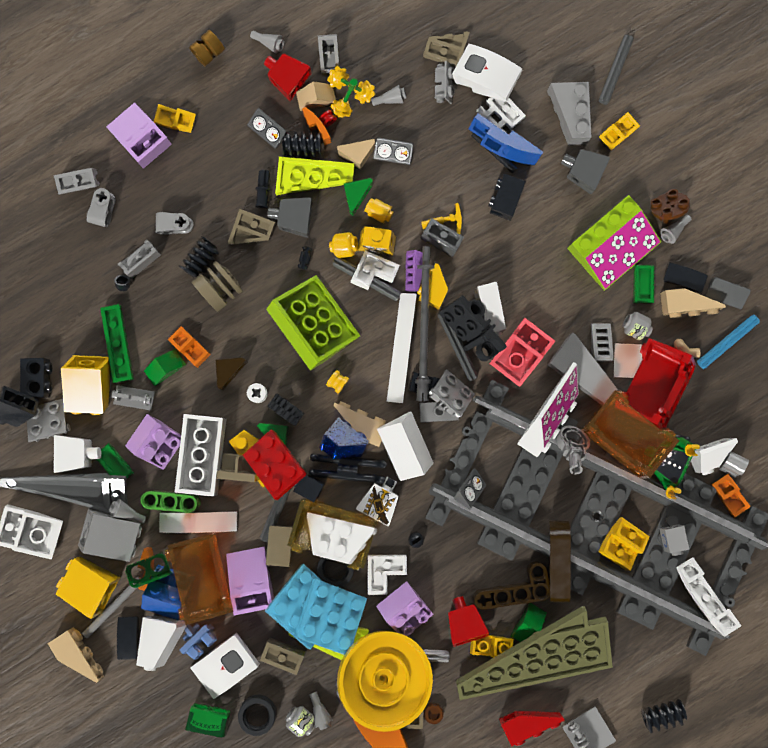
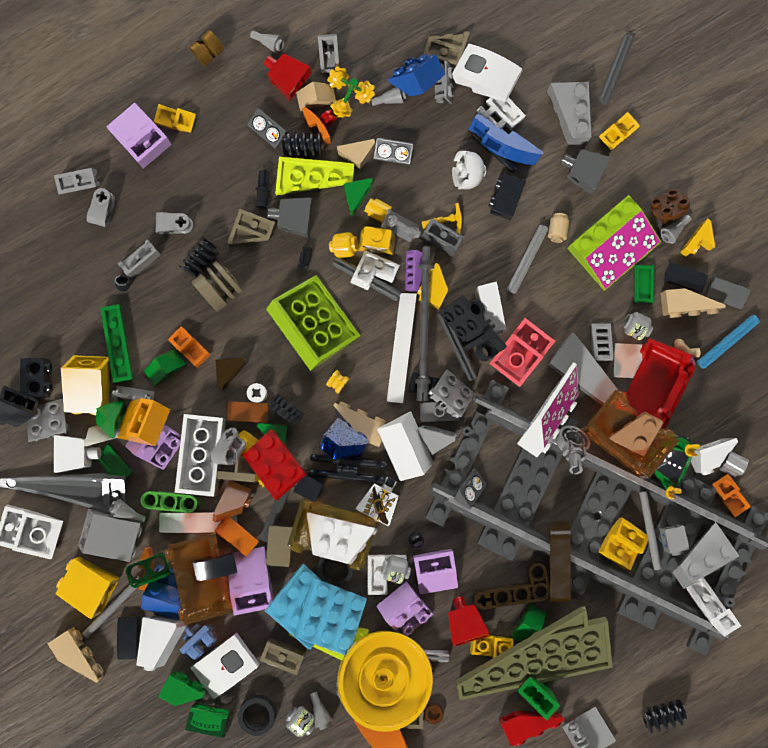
(97, 435): none -> white sticker
(110, 417): none -> green slope
(143, 421): none -> light orange slope
(180, 689): none -> green slope
(215, 567): none -> black slope
(228, 448): none -> light grey piece
(232, 501): none -> dark orange slope
(236, 536): none -> orange slope
(247, 412): none -> dark orange slope
(395, 569): none -> light grey head
(400, 226): none -> light grey hinge
(417, 74): none -> blue slope
(435, 571): none -> lavender slope
(436, 438): none -> light grey slope
(468, 170): none -> white cylinder
(527, 259): none -> light grey axle
(539, 697): none -> green slope
(558, 227): none -> tan brick
(638, 434): none -> medium nougat wing
(650, 530): none -> light grey bar
(702, 237): none -> yellow slope
(706, 556): none -> light grey wedge

